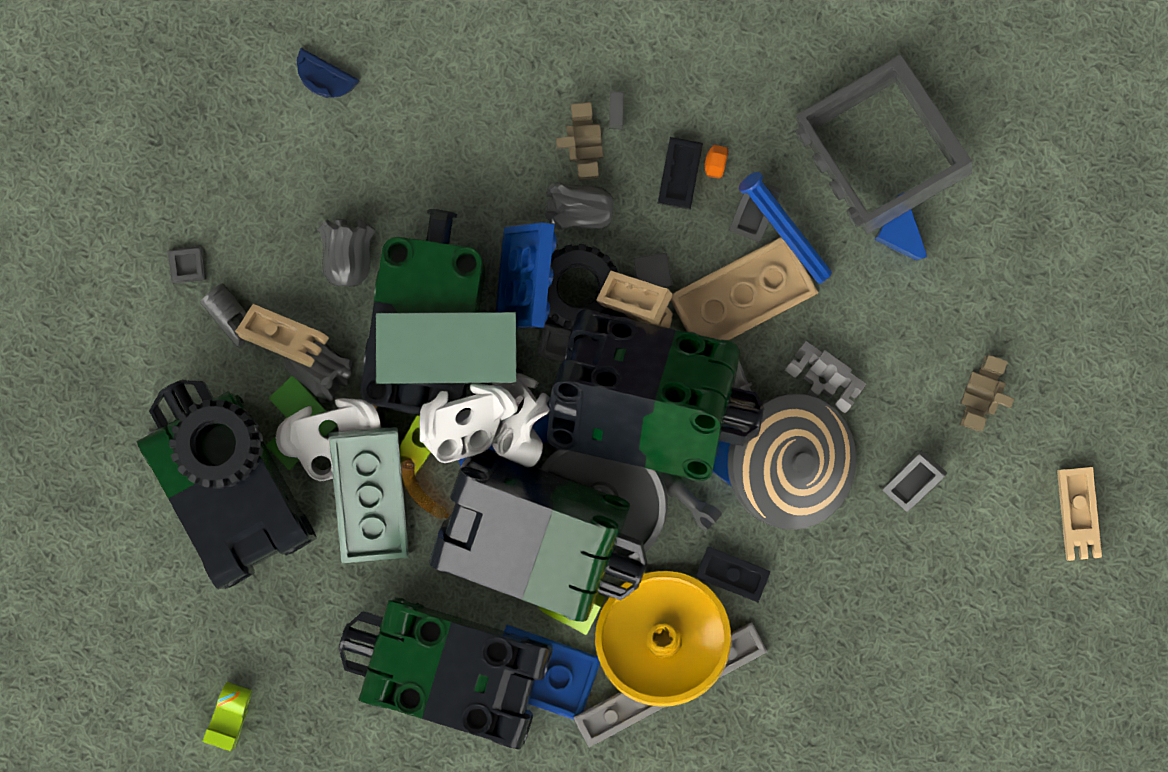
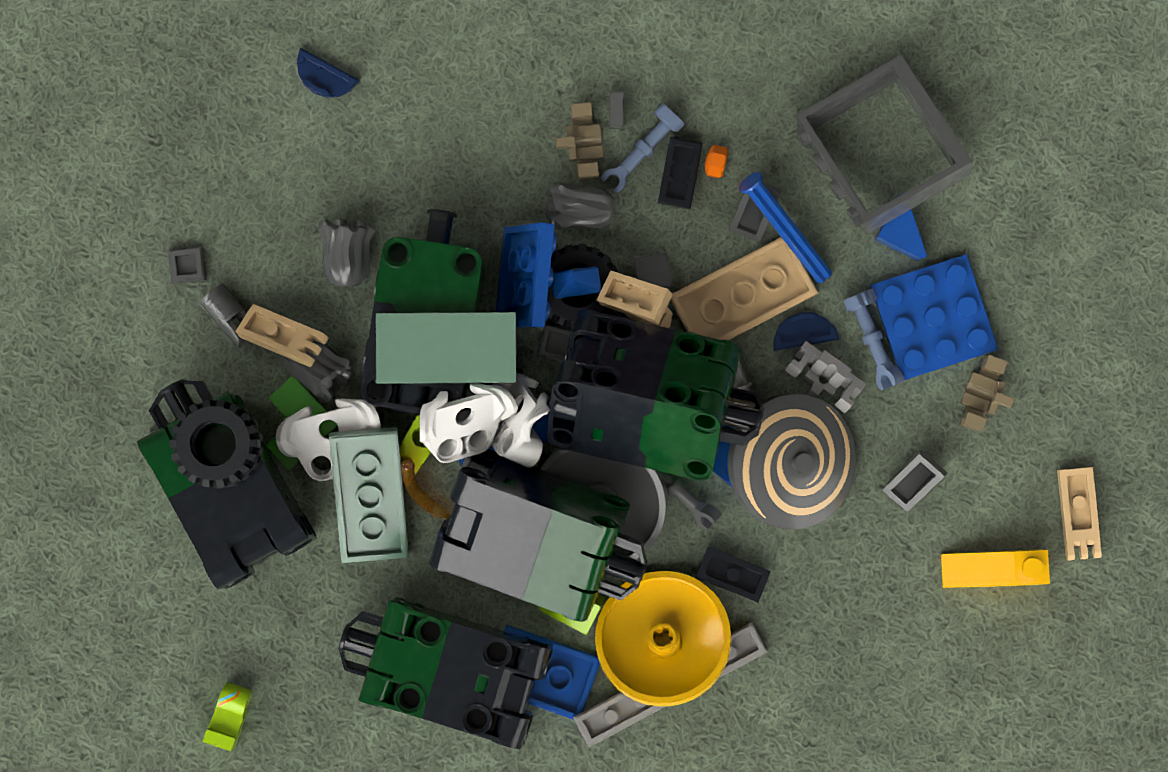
(576, 282): none -> blue slope
(644, 147): none -> sand blue piece
(802, 328): none -> dark blue tile
(887, 373): none -> sand blue piece
(934, 317): none -> blue plate
(995, 568): none -> yellow slope

